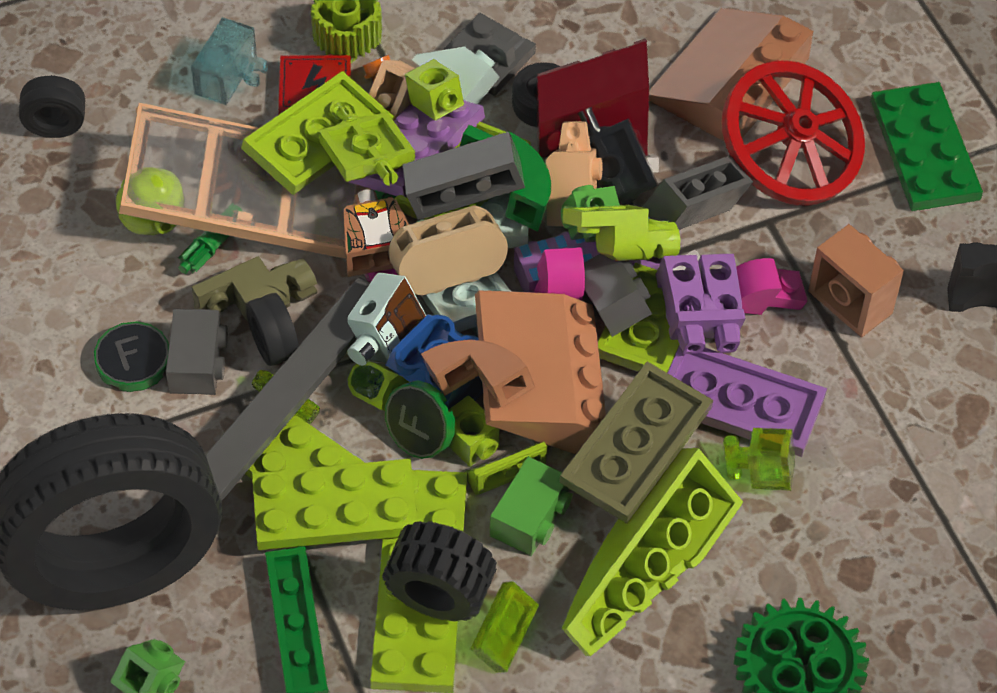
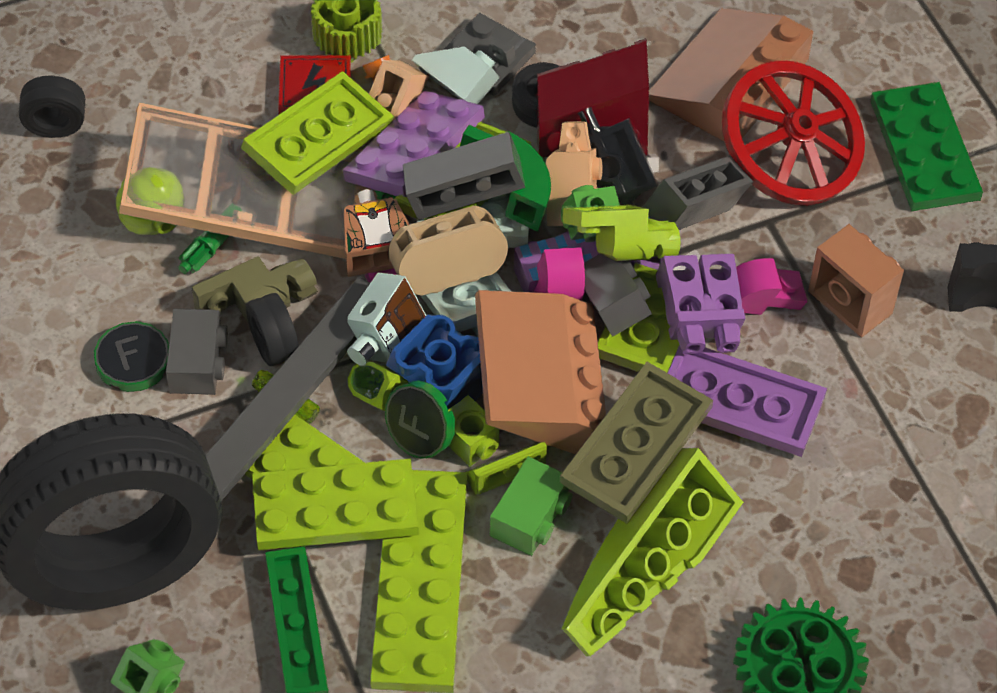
(226, 61): clear light blue brick -> none
(366, 146): lime plate -> none
(434, 89): lime brick -> none
(439, 571): black tyre -> none
(463, 360): nougat brick -> none
(504, 627): clear neon green plate -> none
(768, 458): clear neon green brick -> none

